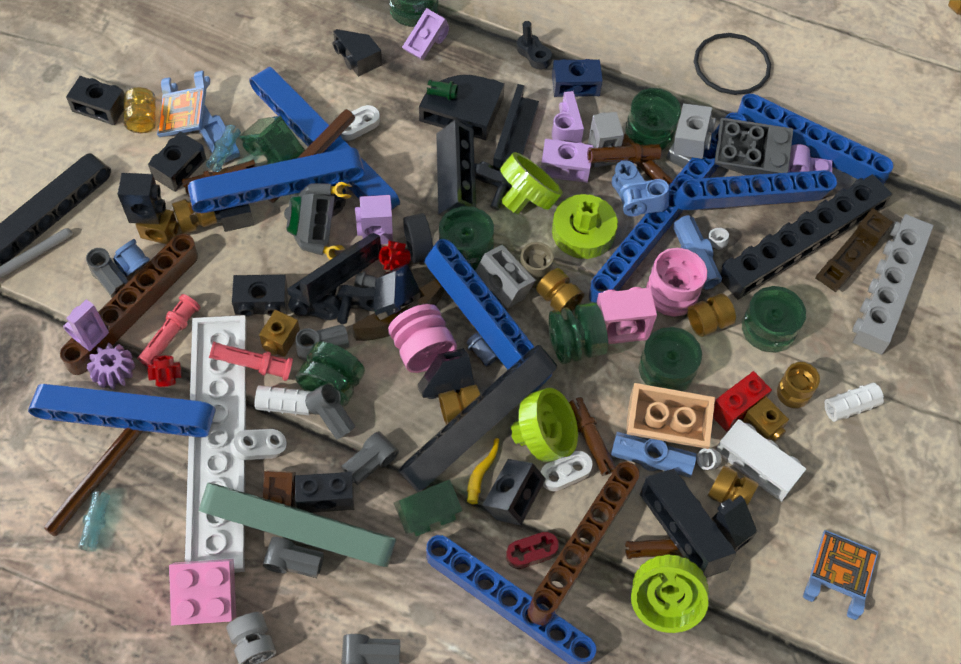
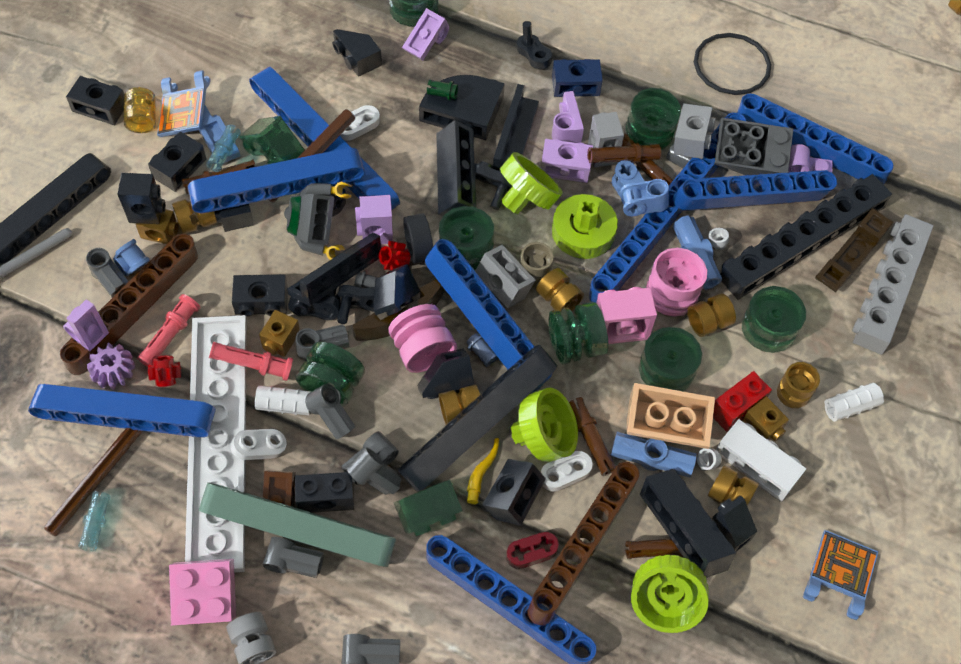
(372, 470): none -> dark grey piece

